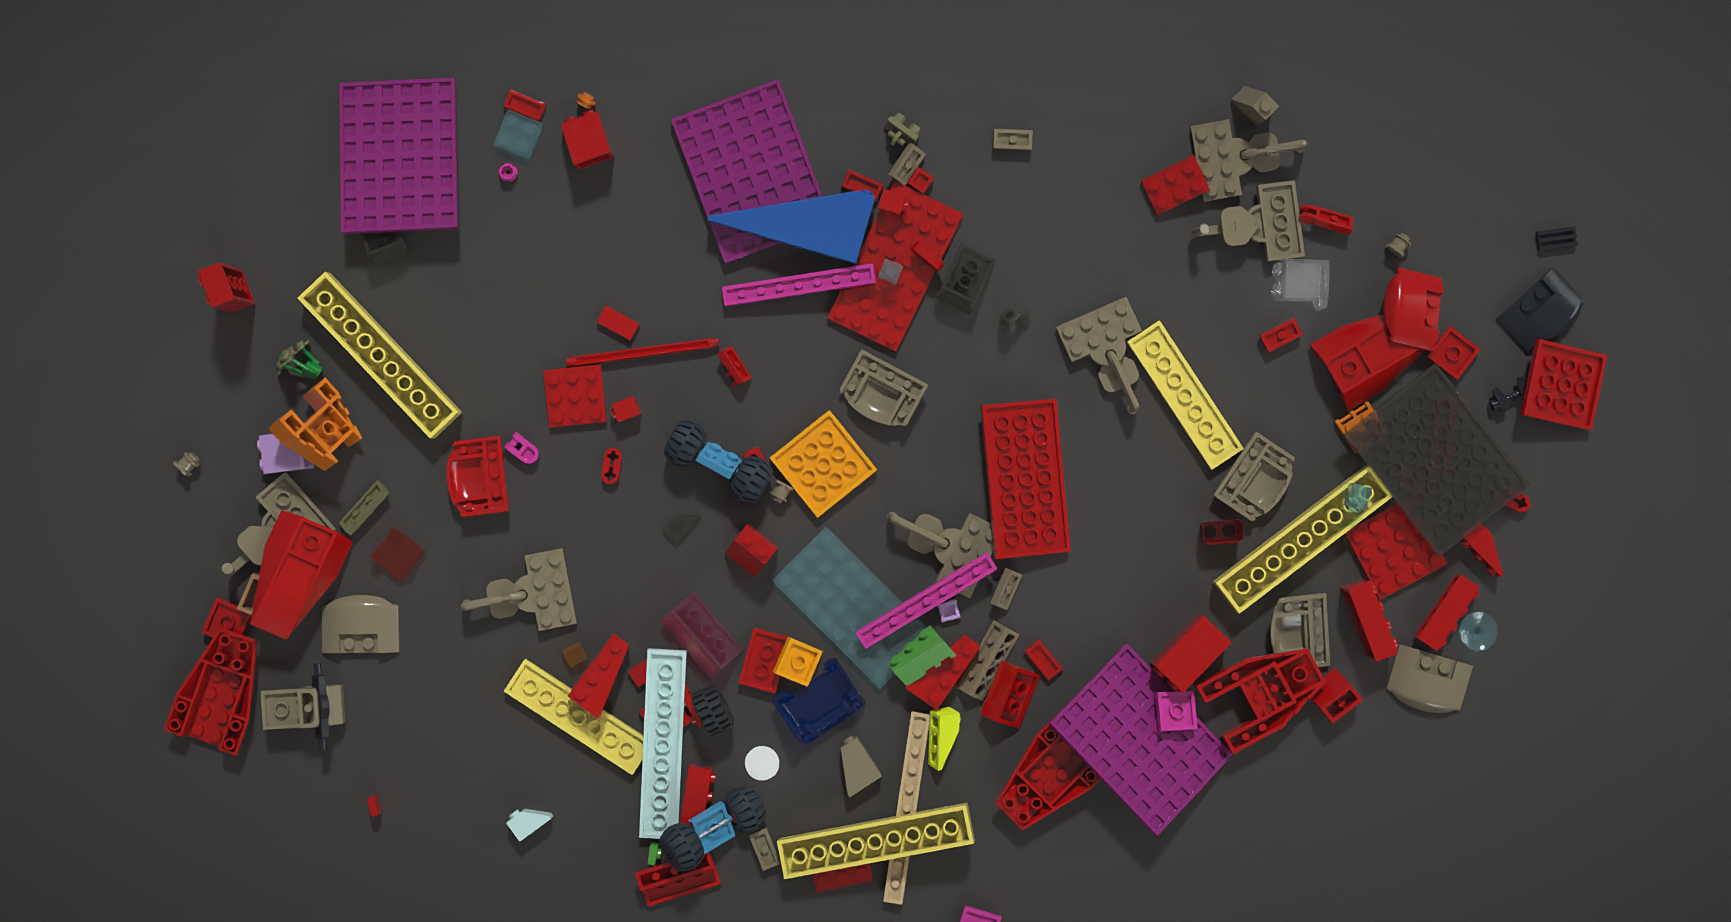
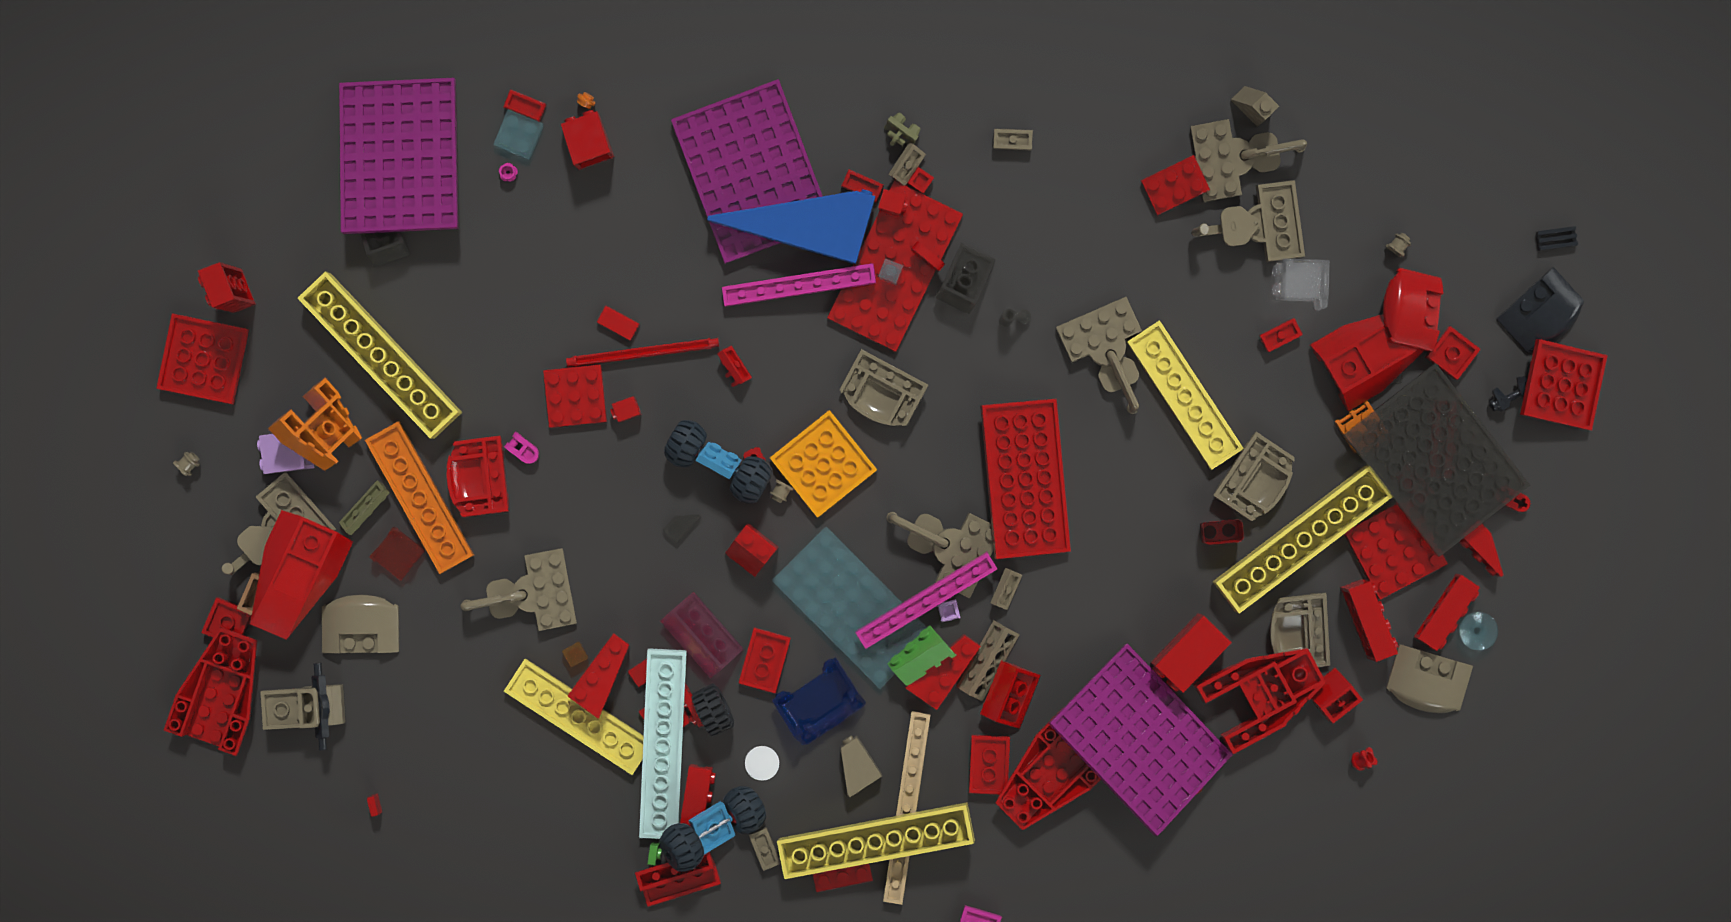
(202, 358): none -> red plate
(310, 369): green plant -> none
(419, 497): none -> orange plate
(527, 821): light aqua slope -> none
(616, 467): red beam -> none
(797, 661): light orange plate -> none
(942, 734): neon yellow slope -> none
(989, 764): none -> red plate
(1043, 660): red tile -> none
(1176, 711): dark pink plate -> none
(1326, 218): red hinge -> none
(1357, 497): clear light blue brick -> none
(1363, 759): none -> red brick

